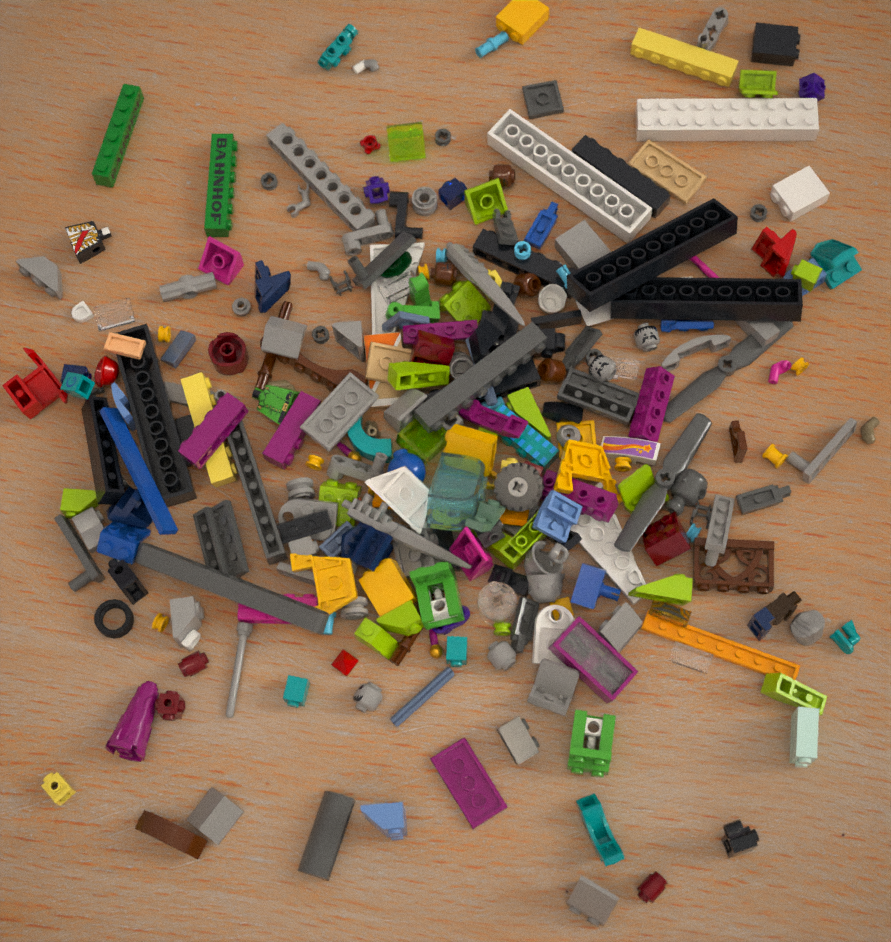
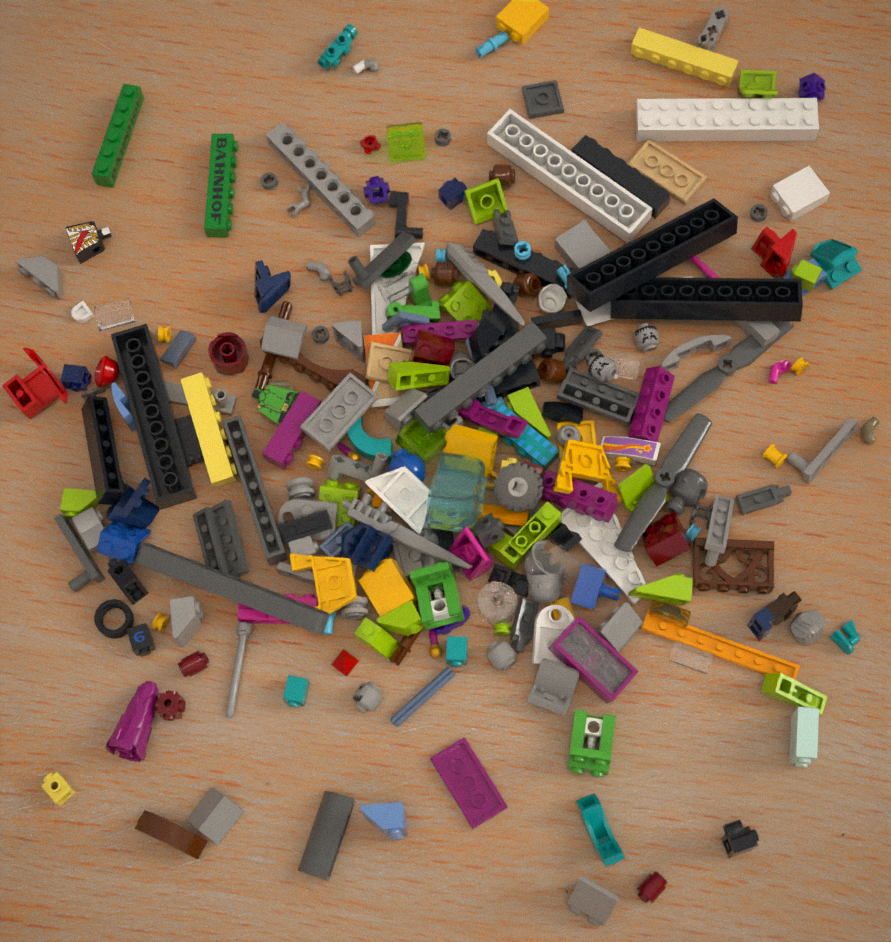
(77, 385): teal brick -> none
(124, 345): light nougat tile -> none
(139, 471): blue tile -> none
(141, 640): none -> black brick
(188, 287): light grey piece -> none
(191, 640): white tile -> none
(213, 430): magenta brick -> none
(221, 260): dark pink slope -> none
(241, 311): light grey plate -> none
(354, 240): light grey beam -> none
(371, 428): dark tan arm -> none
(424, 208): light grey wheel -> none
(487, 516): sand green slope -> none
(518, 740): brick -> none
(542, 226): blue hinge -> none
(555, 551): light grey tile -> none
(557, 516): medium blue slope -> none
(686, 325): blue hinge -> none
(738, 441): reddish brown tile -> none
(775, 44): black brick -> none

